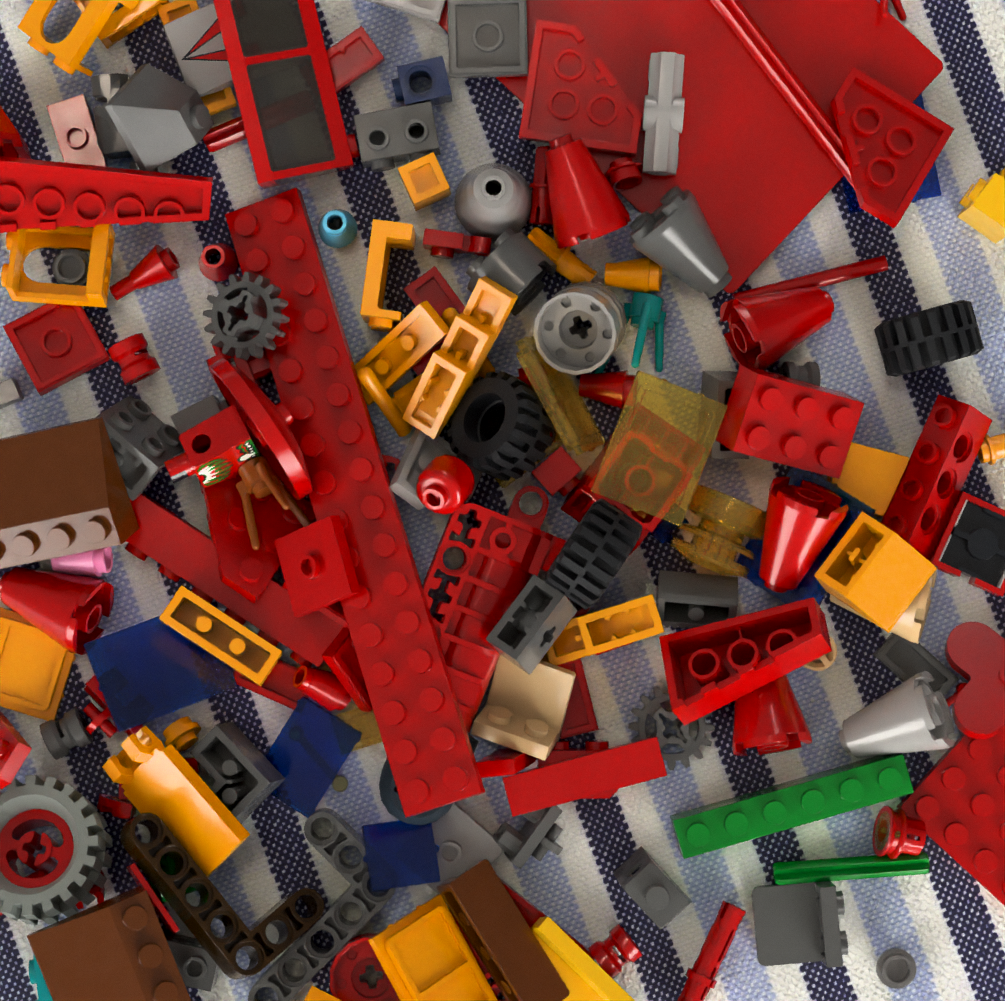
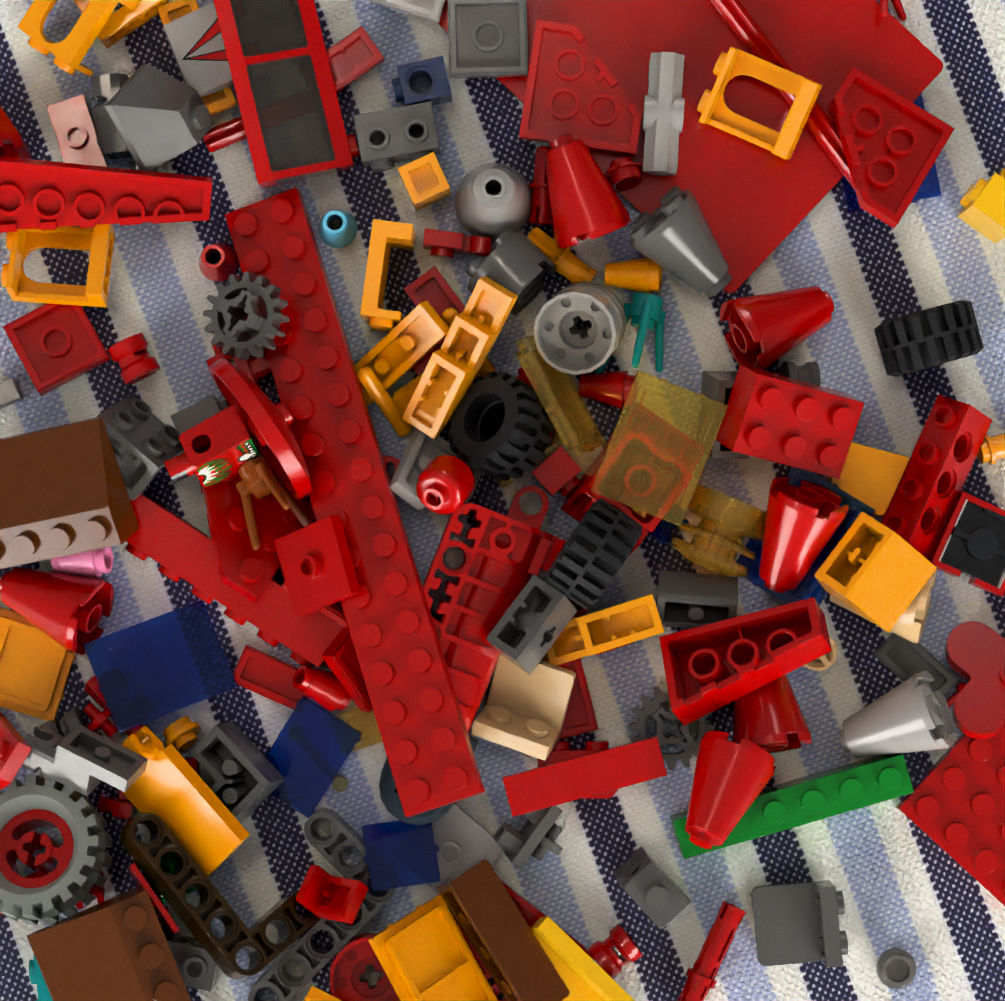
(71, 267): dark grey plate -> none
(83, 760): none -> dark grey plate
(153, 269): red cone -> none
(220, 635): light orange brick -> none
(331, 895): none -> red bracket
(503, 763): red tile -> none
(717, 113): none -> light orange panel
(724, 786): none -> red cone
(823, 278): red bar -> none
(849, 868): green axle -> none
(896, 833): red piece -> none

